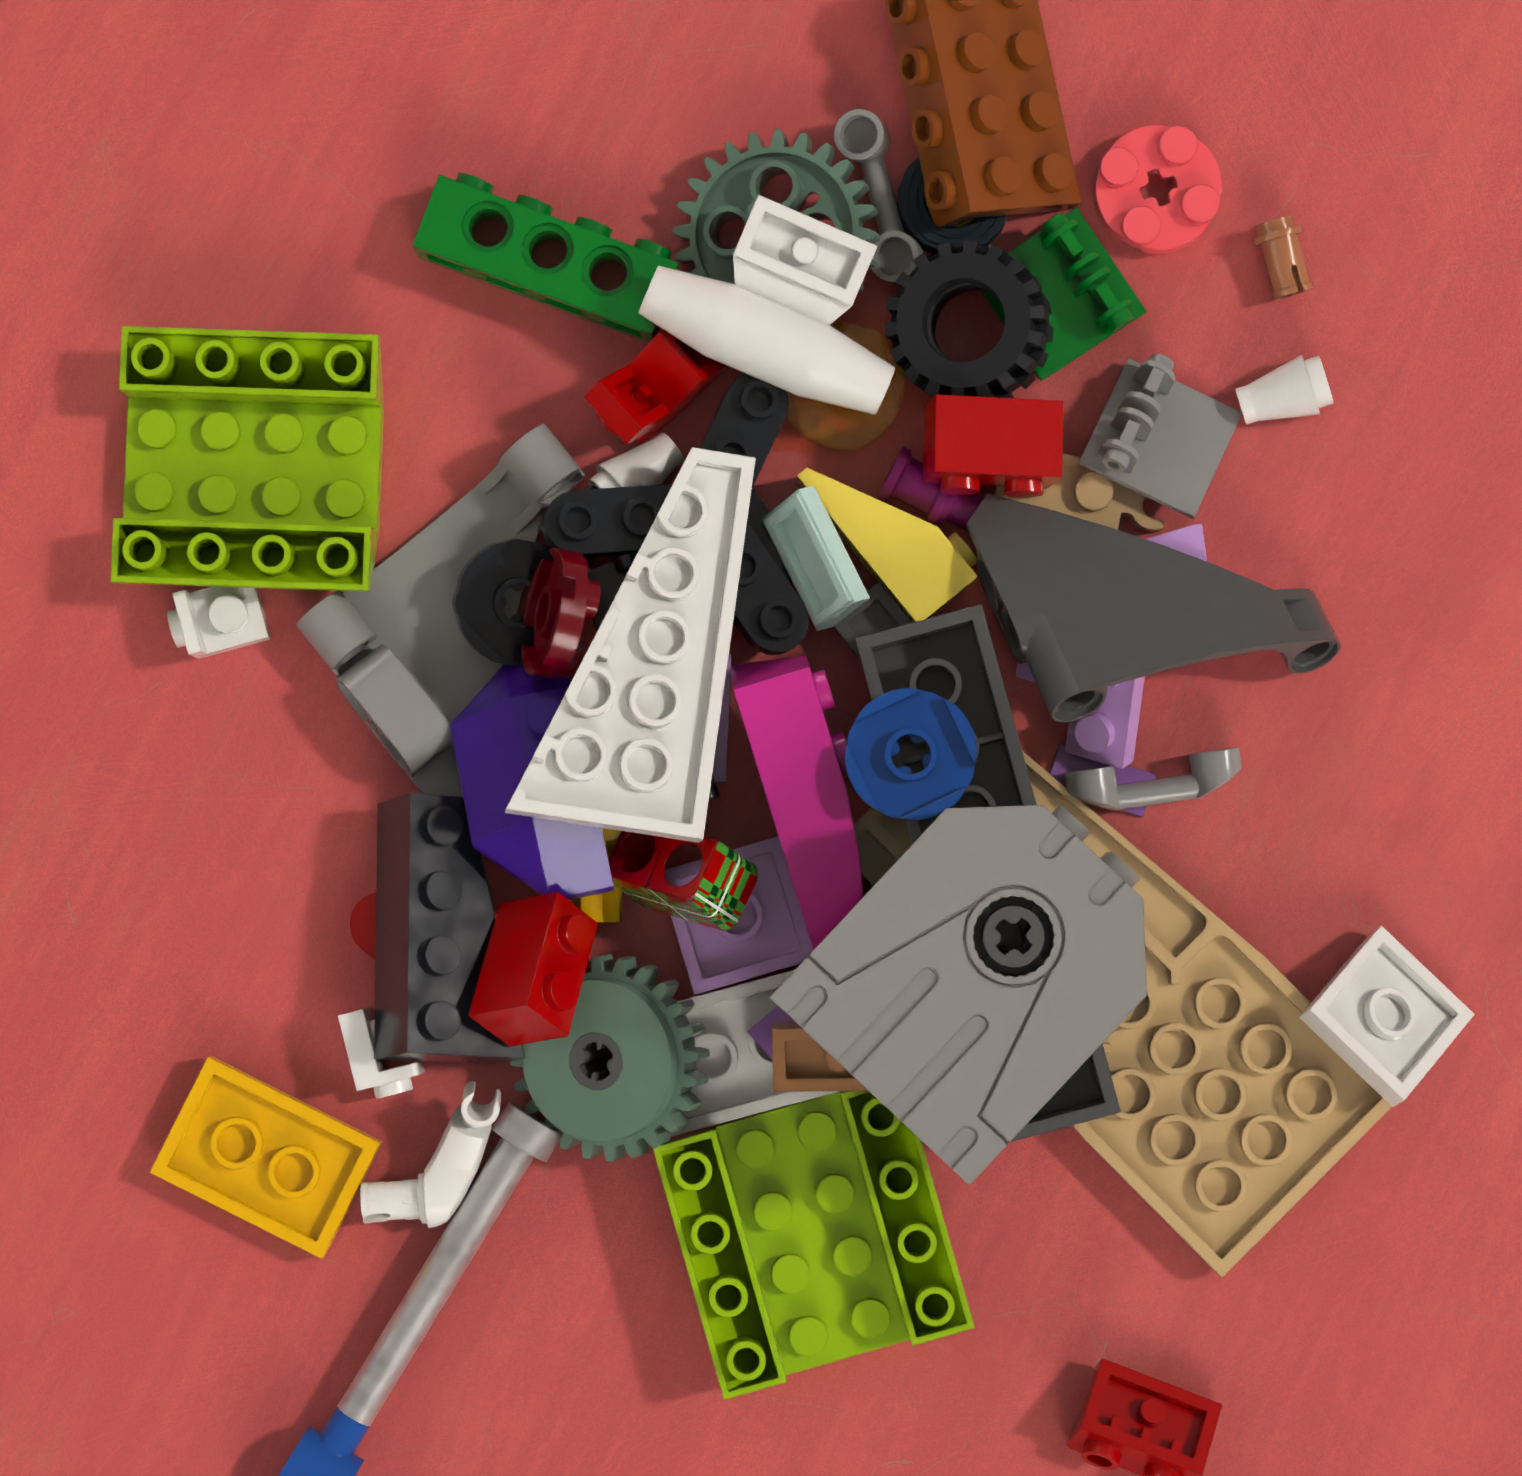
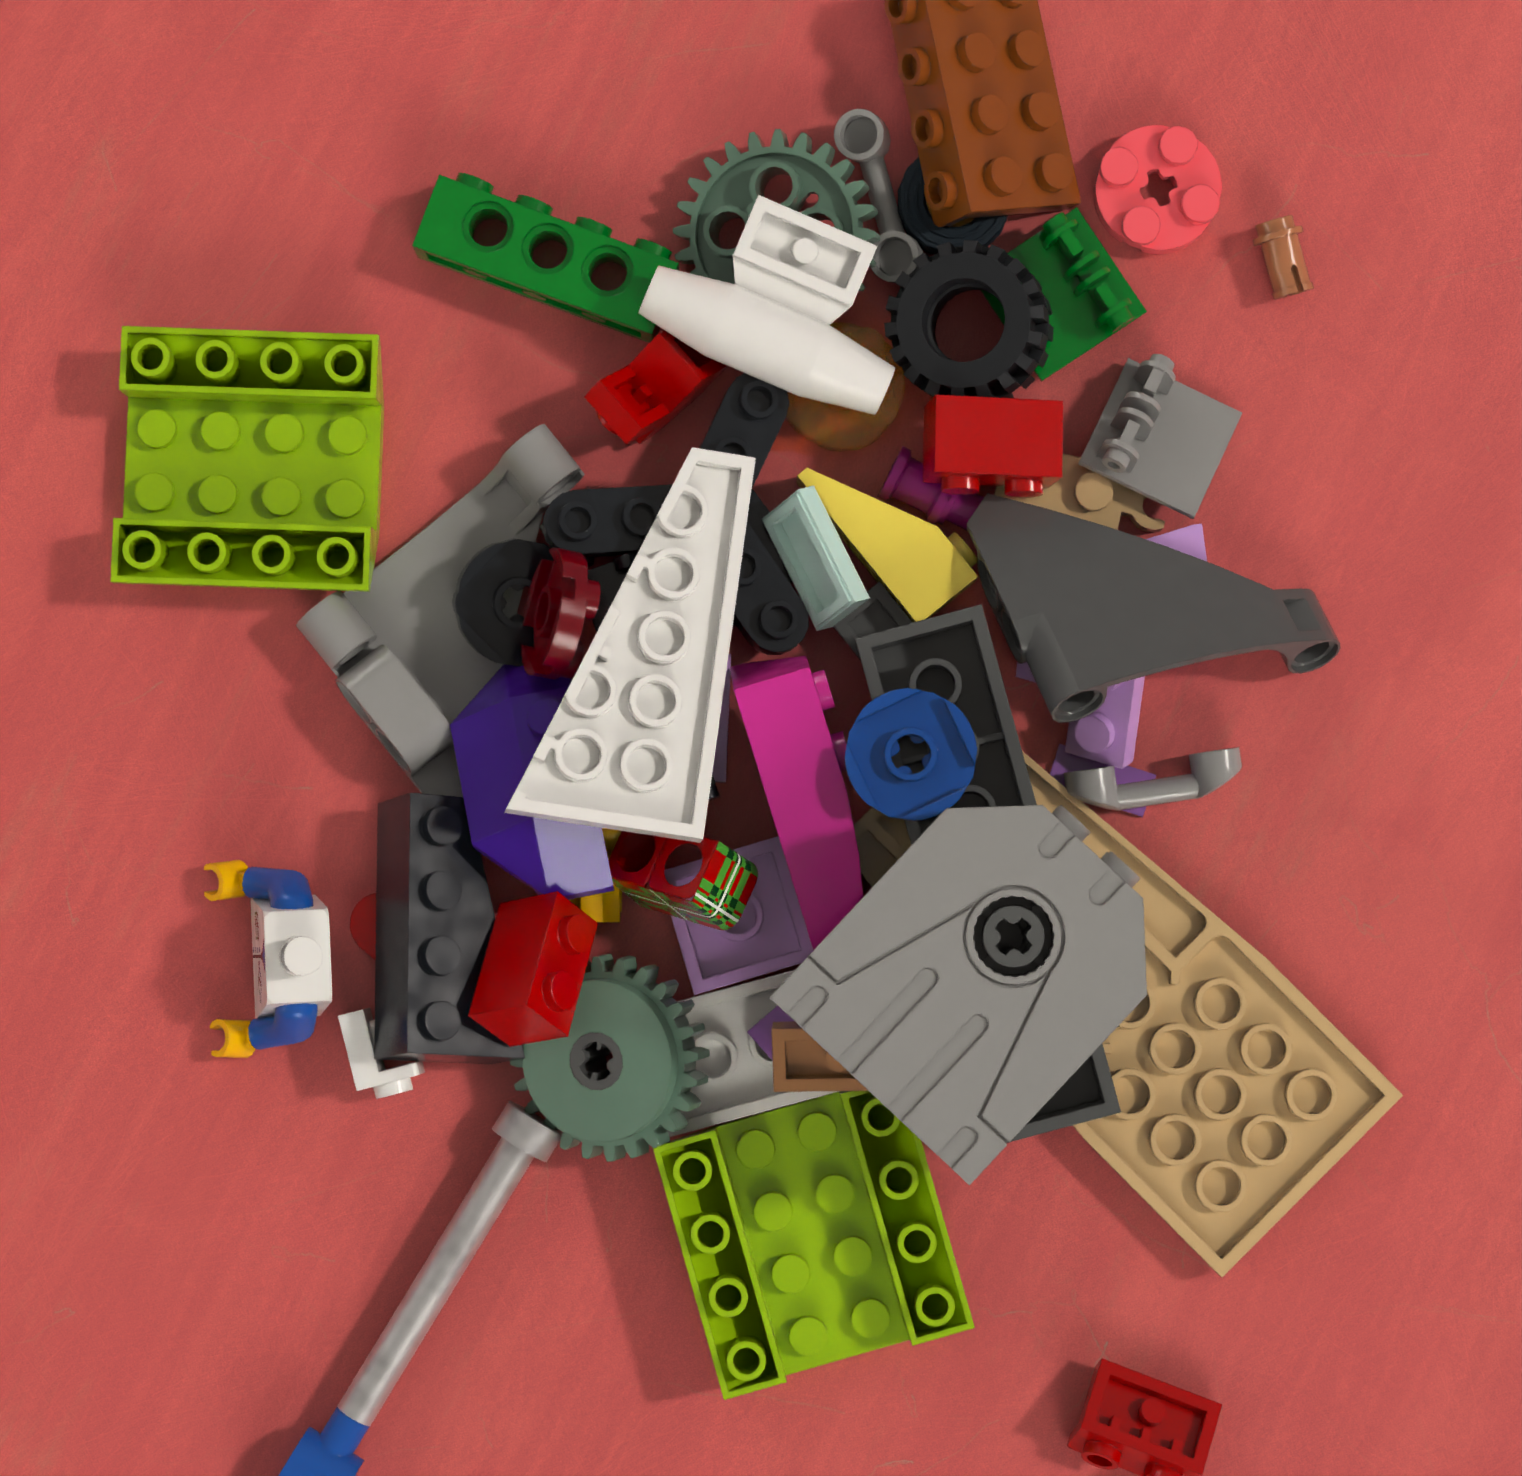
(217, 620): white bracket -> none
(266, 1157): yellow plate -> none
(288, 957): none -> torso
(447, 1175): white arm -> none
(639, 466): white cone -> none
(1286, 392): white cone -> none
(1386, 1016): white plate -> none

